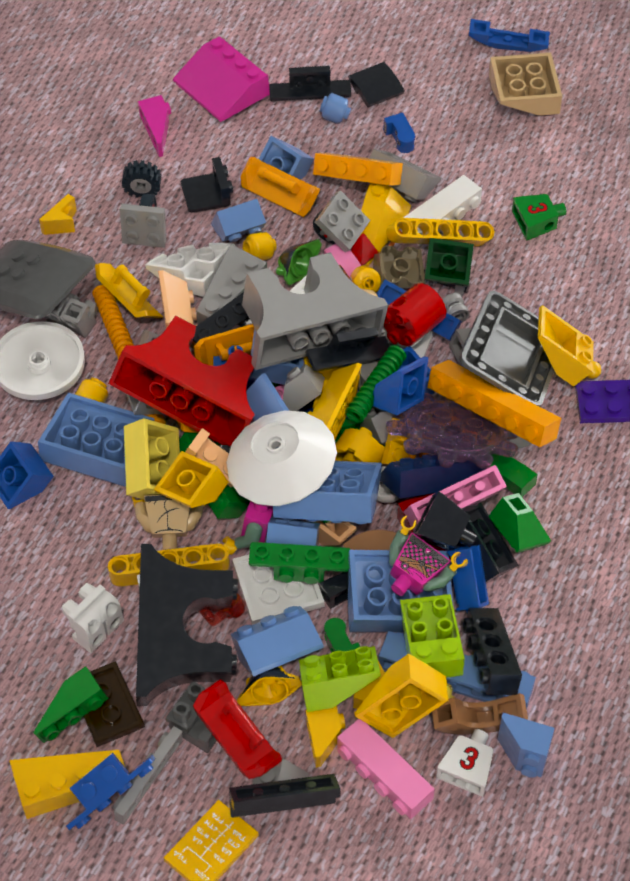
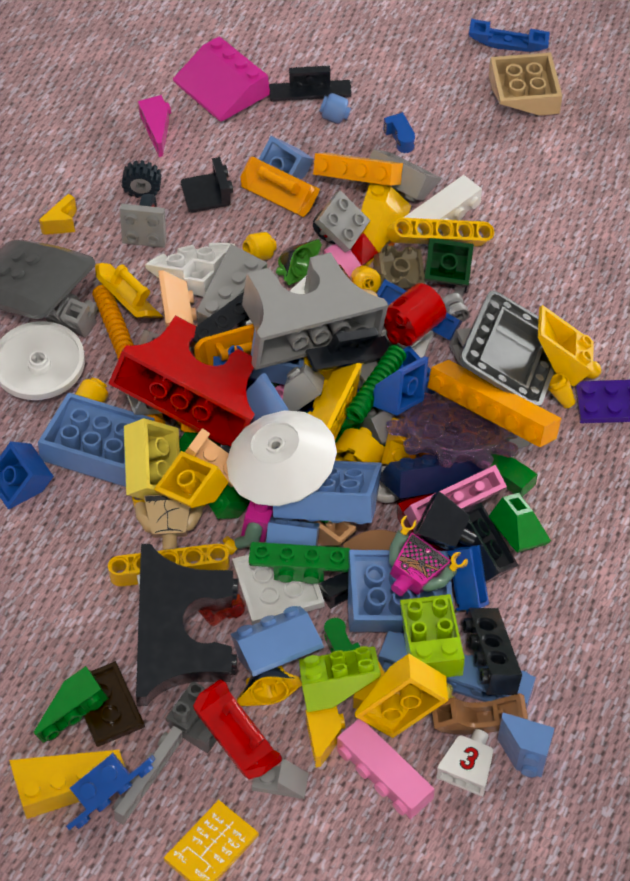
(93, 616): white hips -> none
(238, 221): medium blue slope -> none
(283, 795): black panel -> none
(376, 84): black slope -> none
(536, 214): green torso -> none
(562, 390): none -> yellow cone

